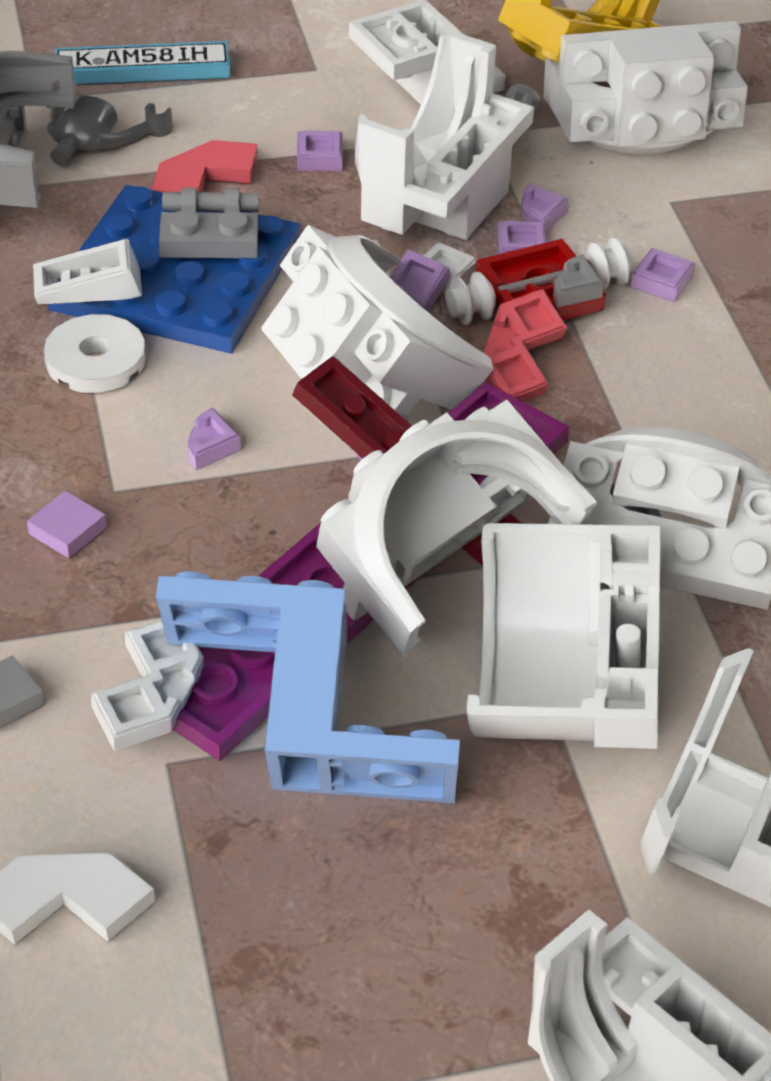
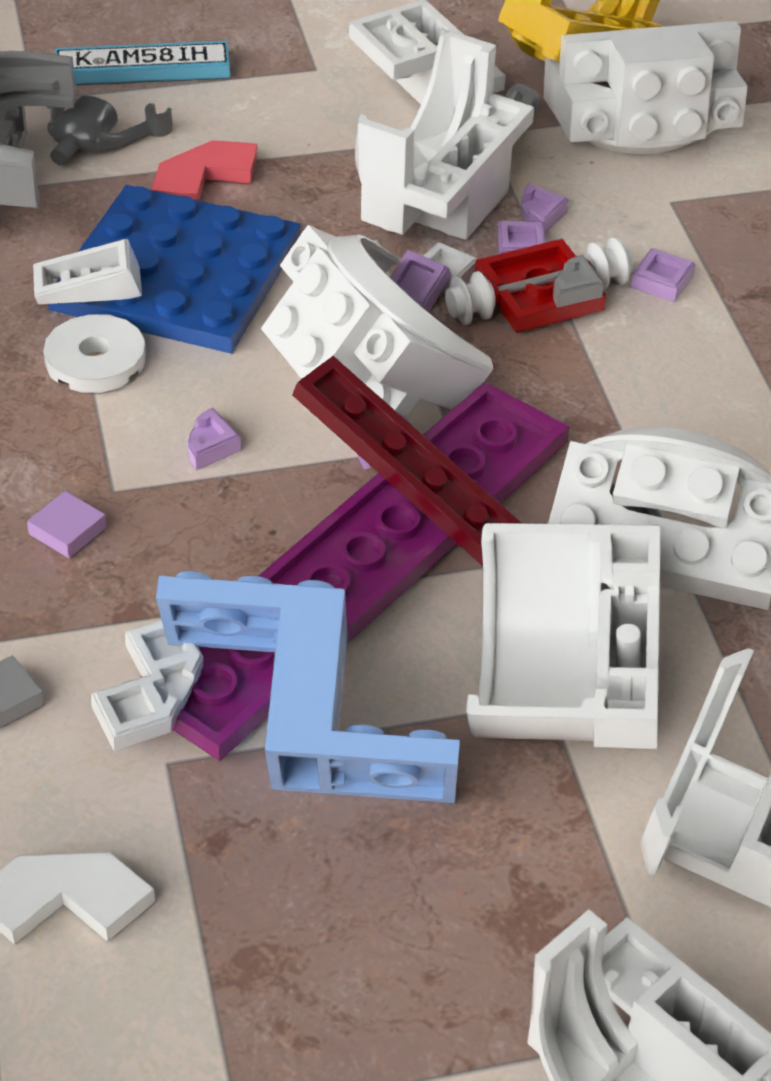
(209, 234): light grey plate -> none
(319, 151): lavender tile -> none
(424, 505): white piece -> none
(516, 329): coral tile -> none

